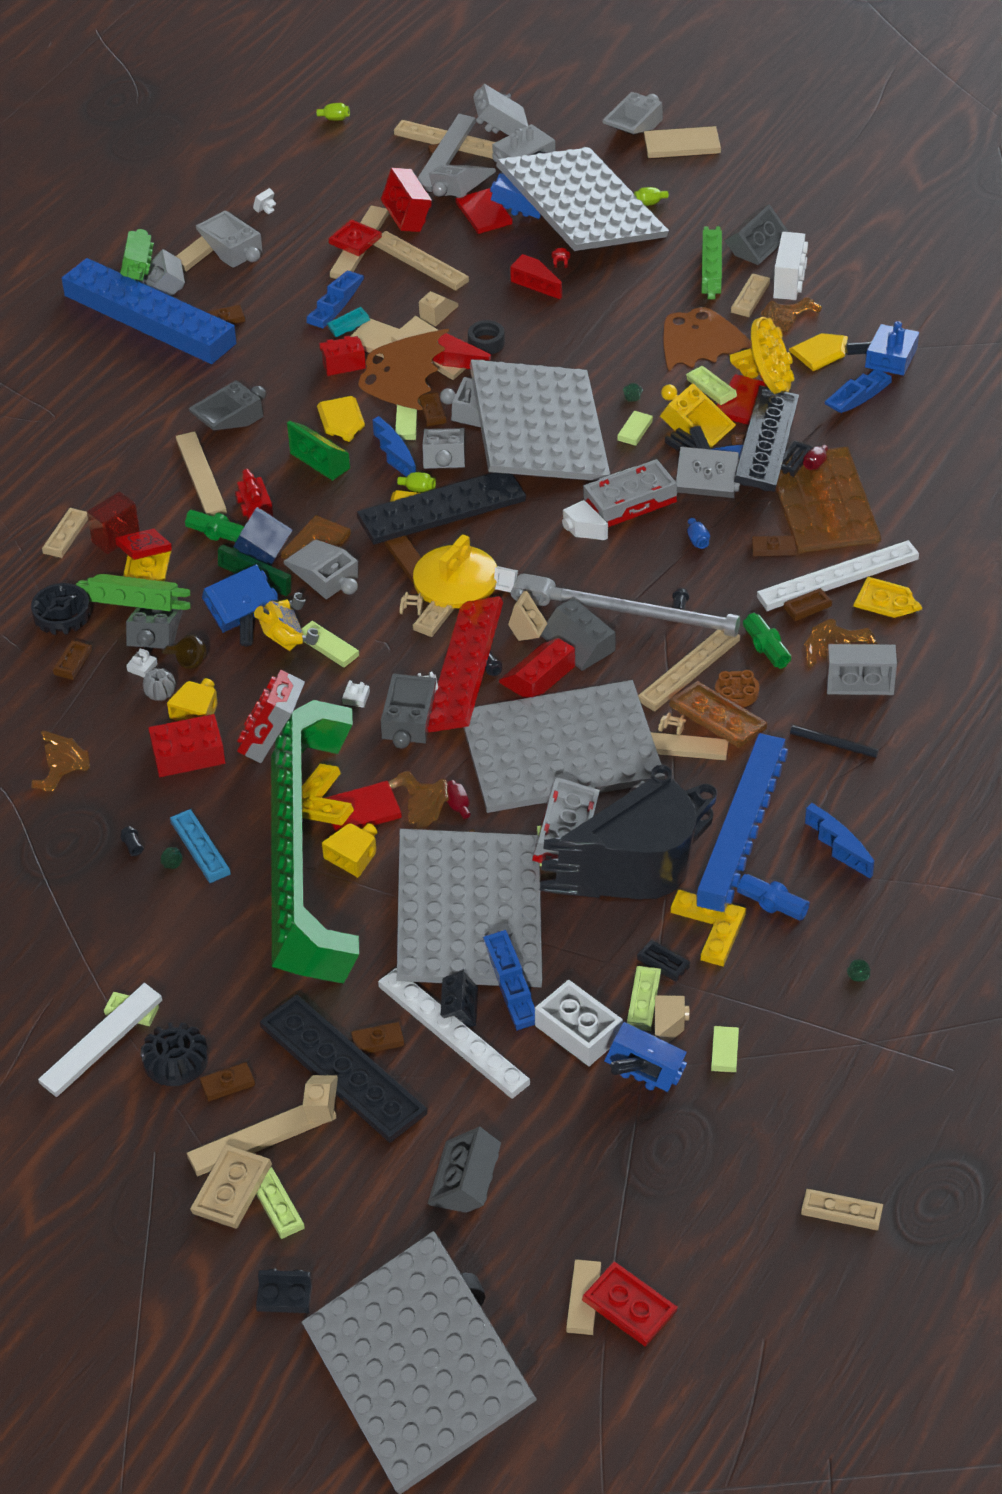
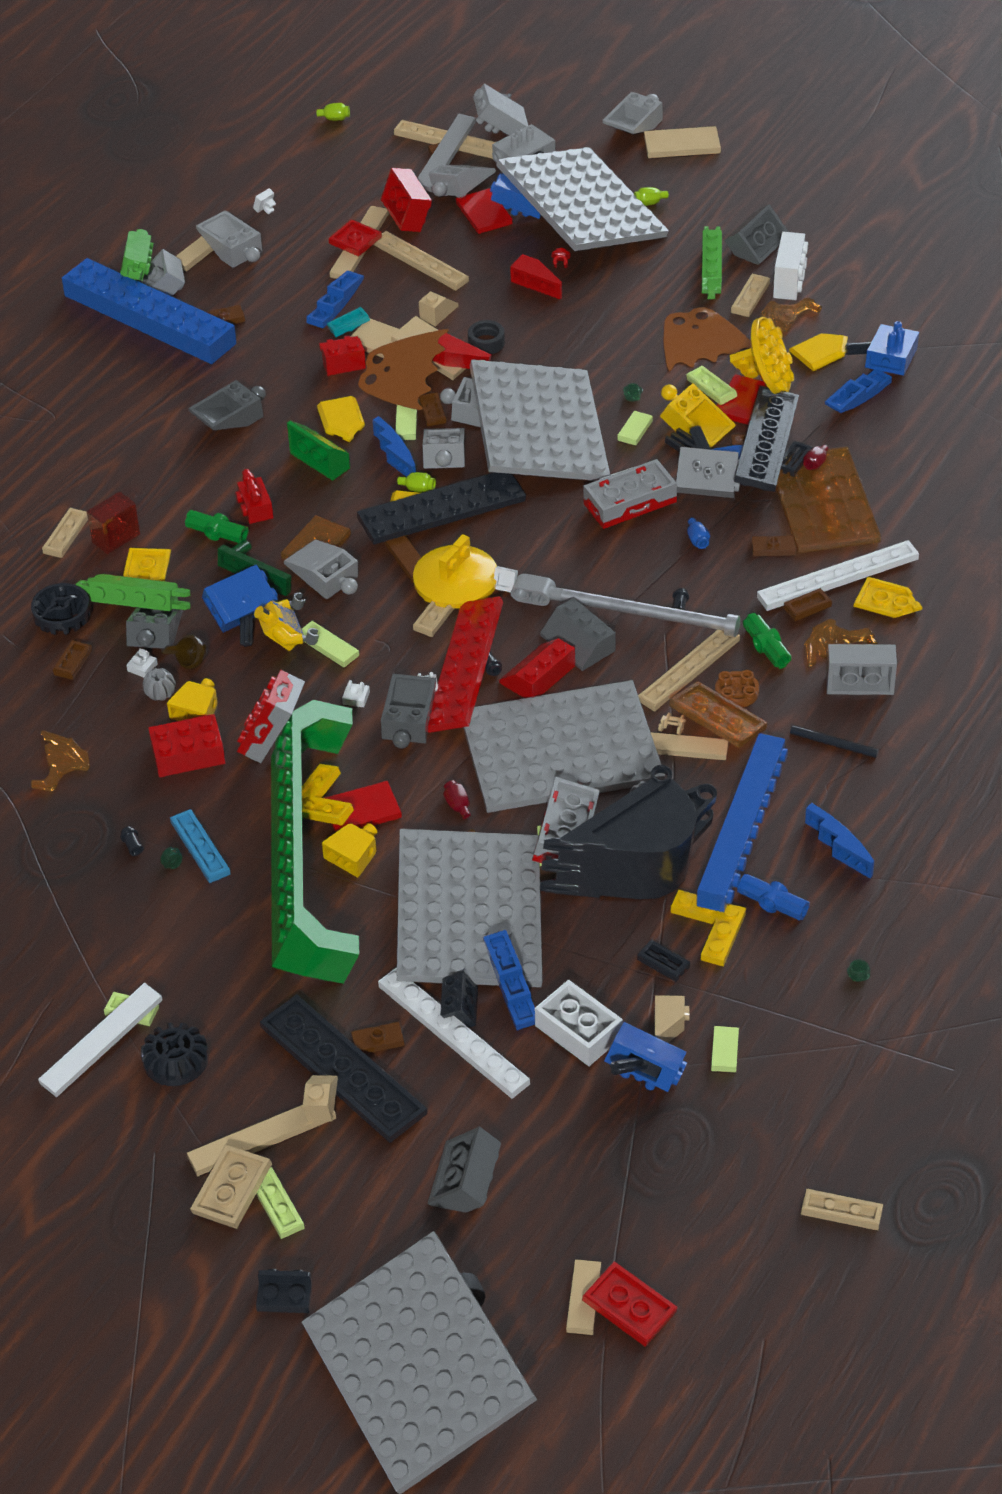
(143, 544): red tile -> none
(200, 474): tan tile -> none
(227, 1081): reddish brown plate -> none
(263, 537): slope -> none
(404, 602): tan piece -> none
(426, 800): clear orange animal -> none
(526, 619): tan slope -> none
(584, 522): white slope -> none
(643, 997): yellowish green tile -> none

